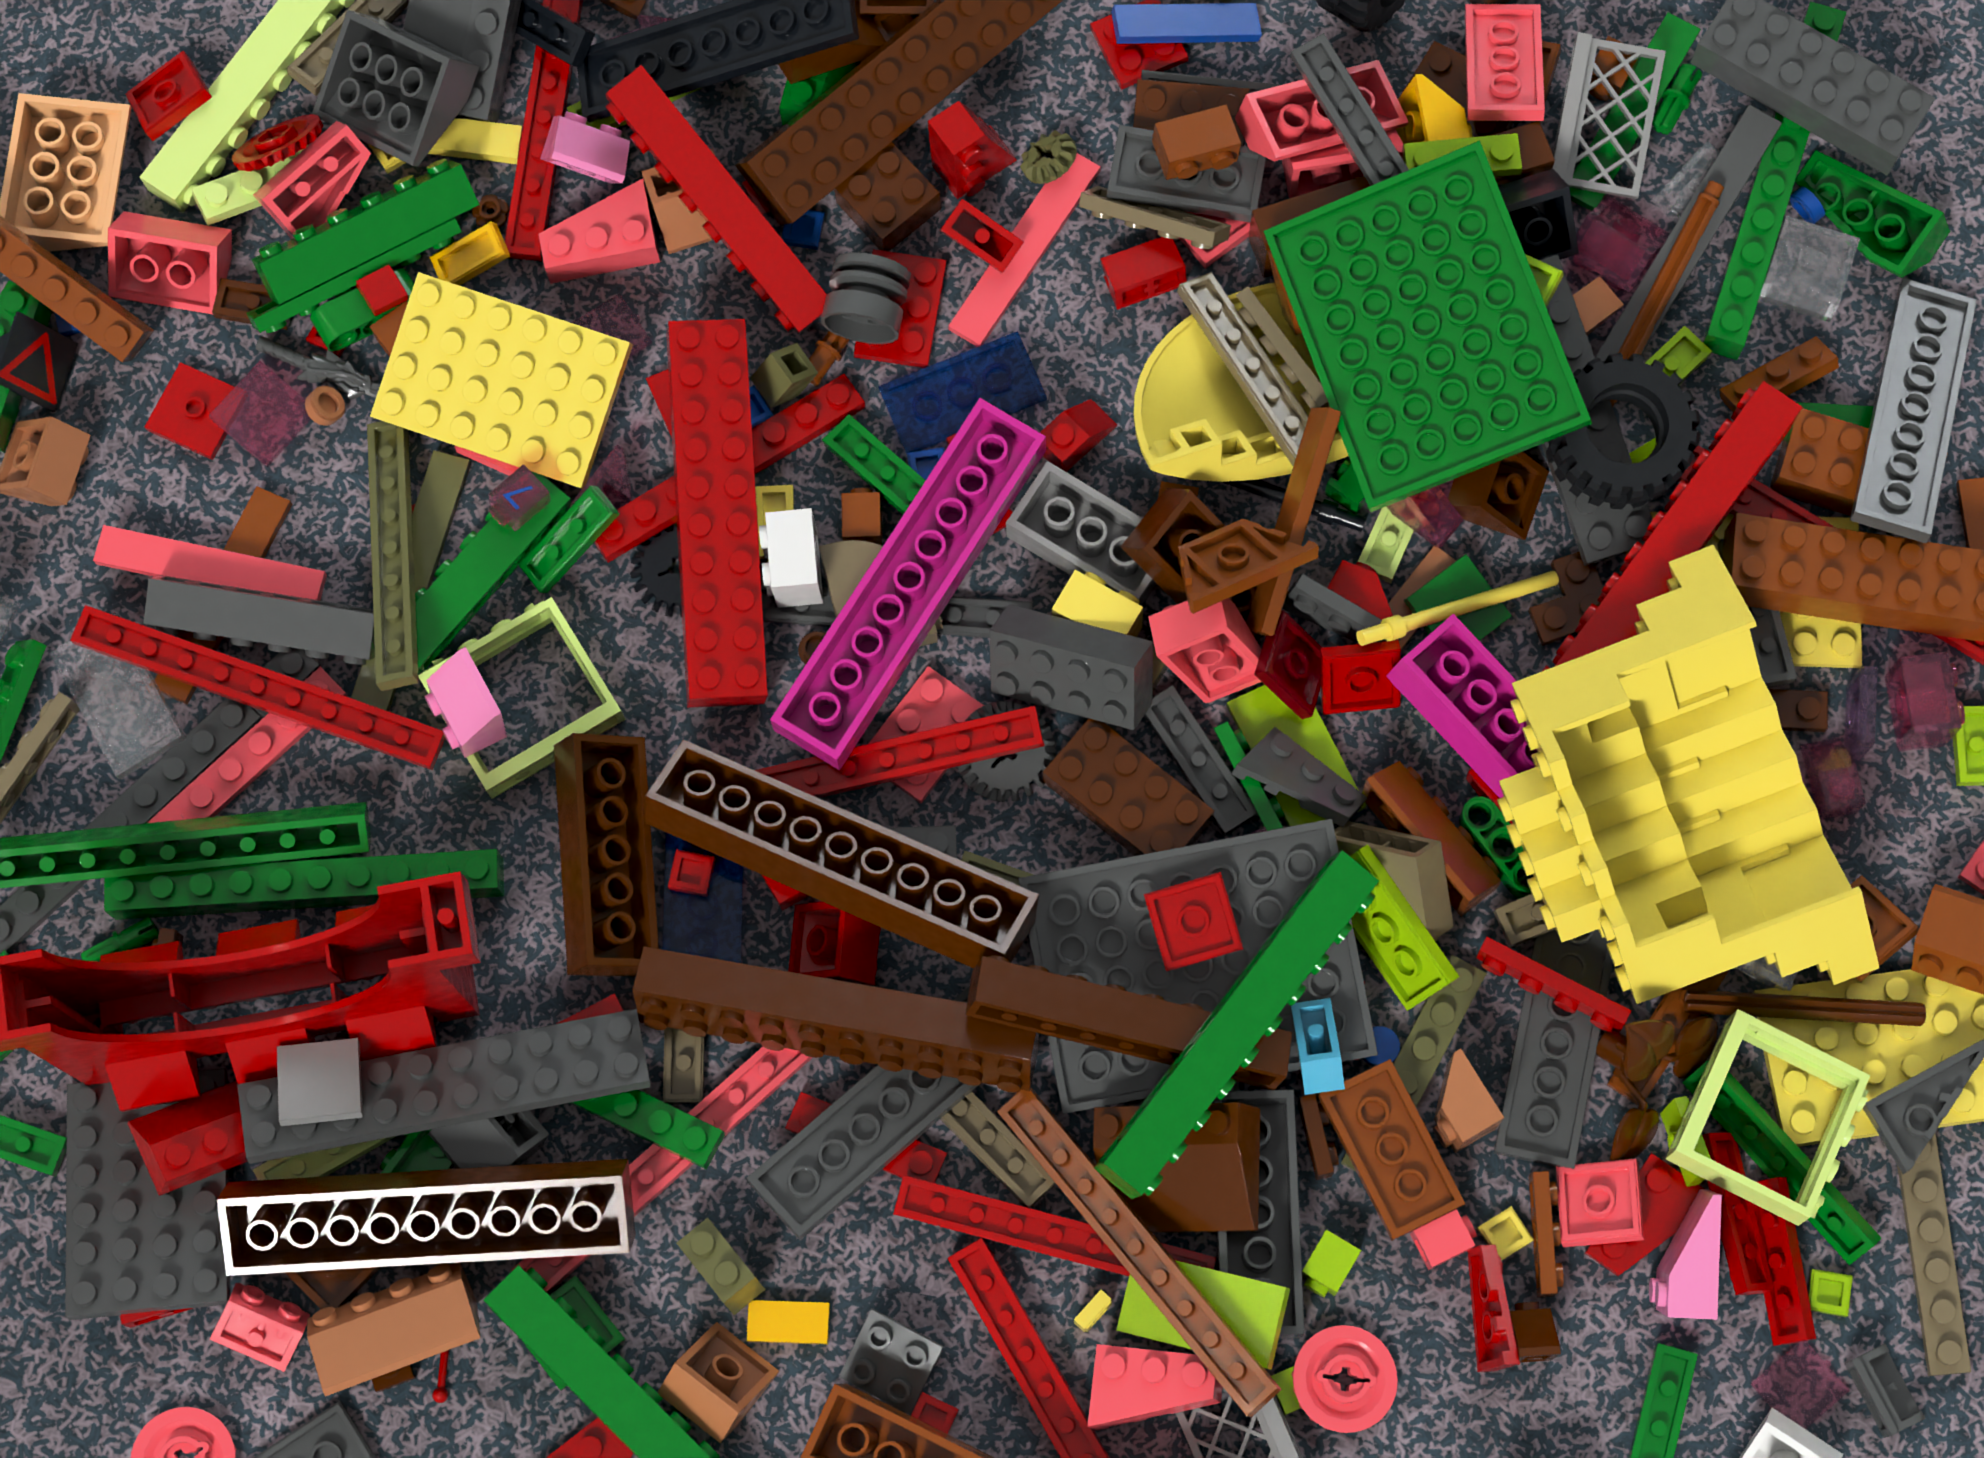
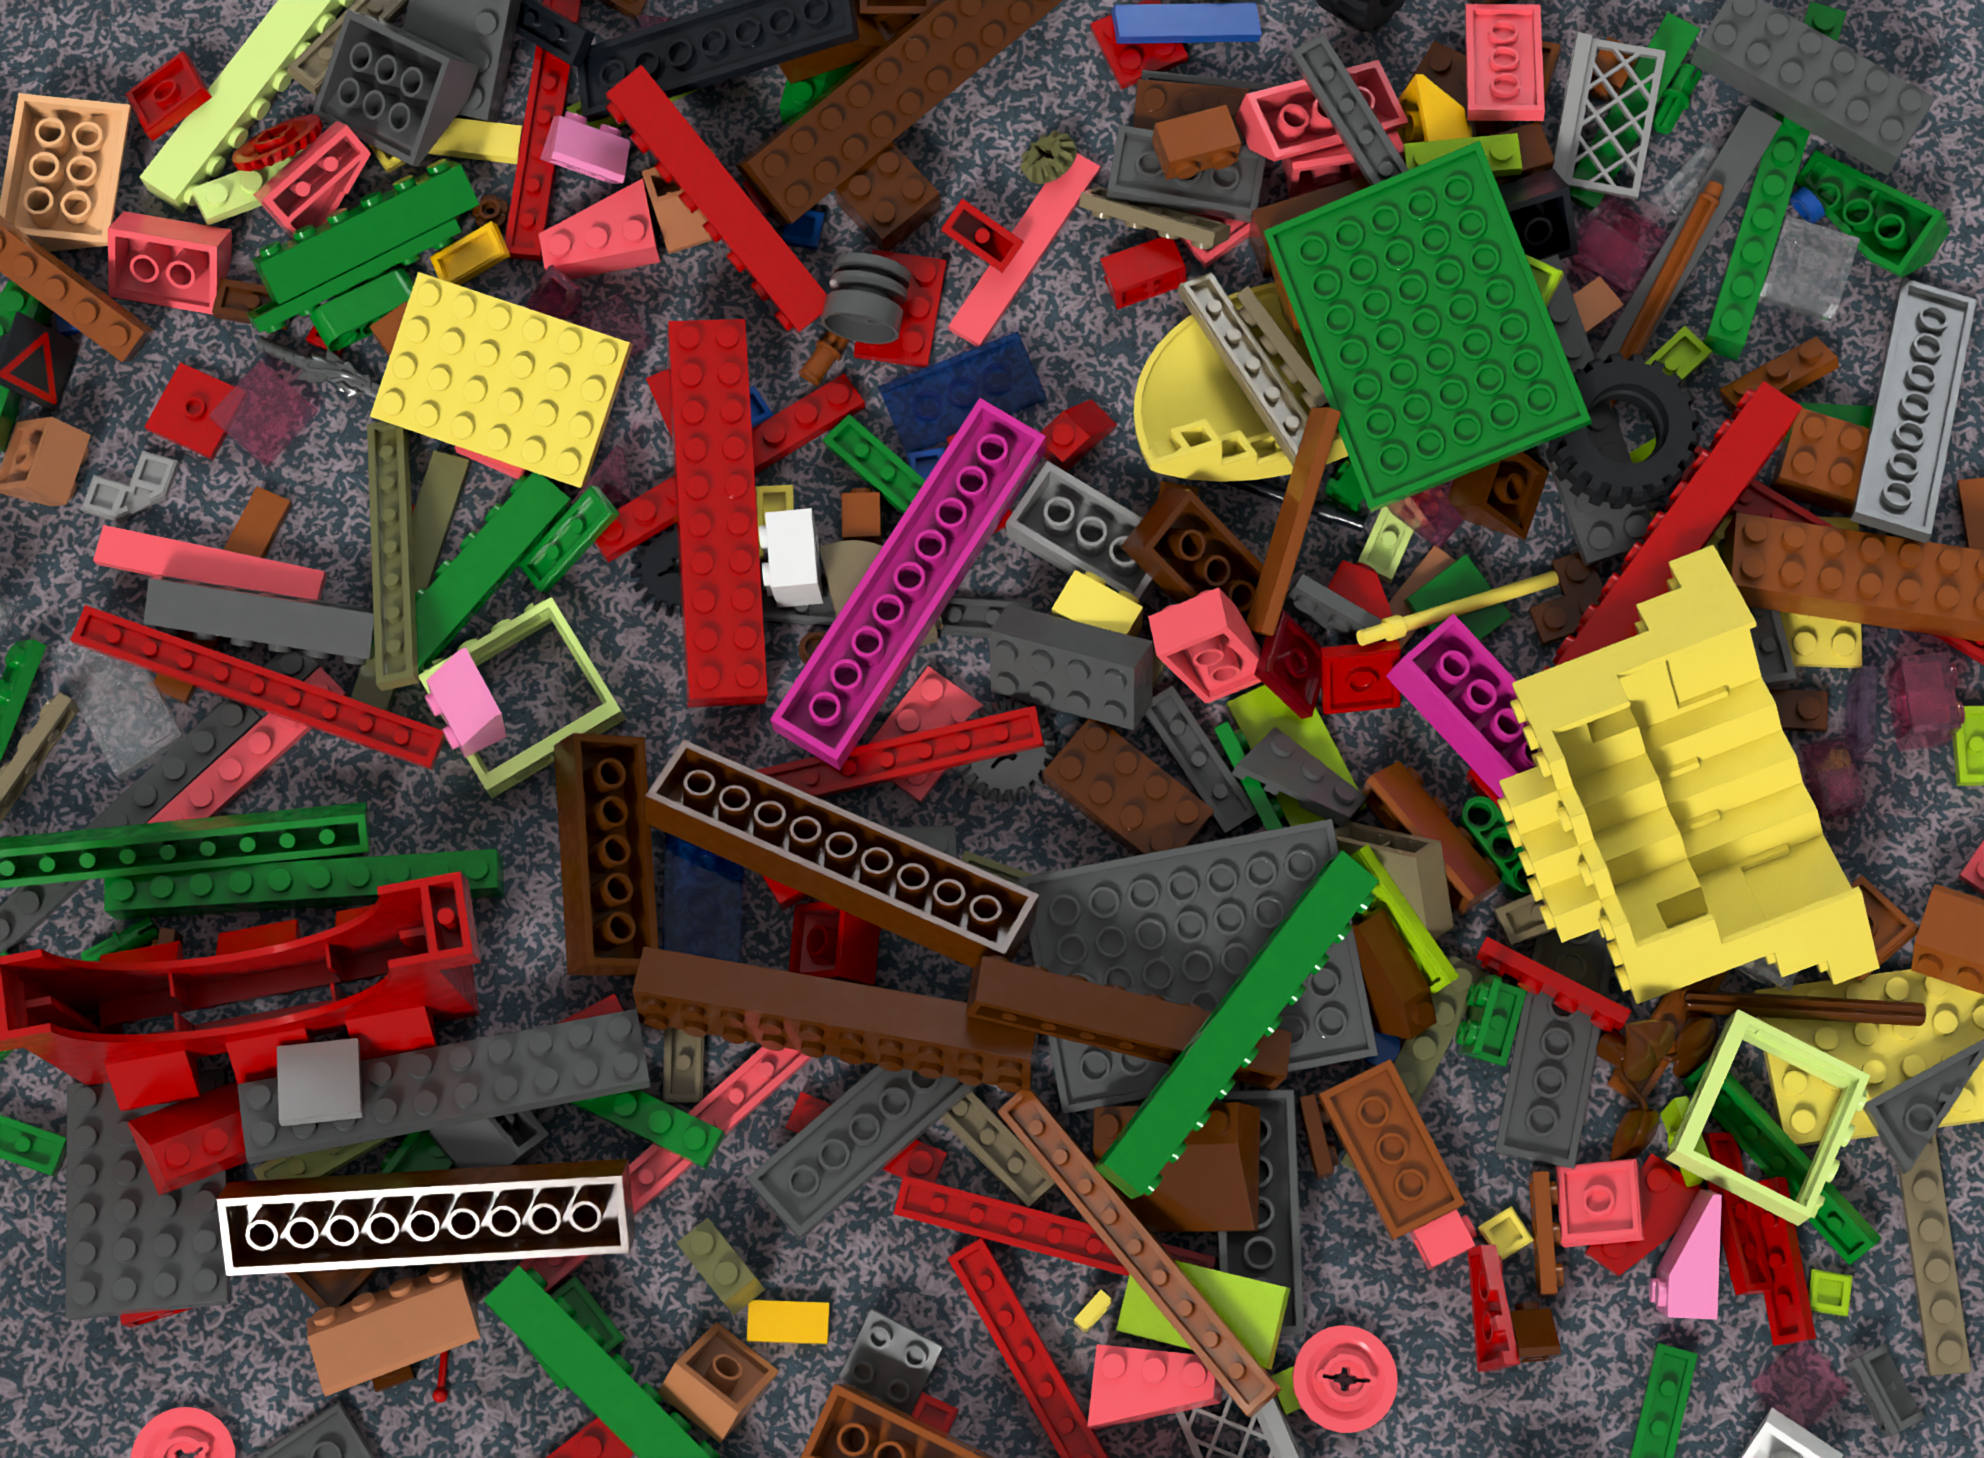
(147, 487): none -> light grey tile
(260, 1326): coral bracket -> none
(325, 405): nougat tile -> none
(382, 290): red tile -> none
(518, 499): clear pink brick -> none
(556, 295): none -> clear pink slope
(691, 873): red tile -> none
(784, 375): olive brick -> none
(965, 150): red wedge -> none
(1193, 921): red plate -> none
(1237, 560): dark orange wing -> none
(1318, 1046): medium azure slope -> none
(1329, 1264): lime brick -> none
(1394, 984): none -> reddish brown slope
(1464, 1106): nougat slope -> none
(1490, 1020): none -> green bracket

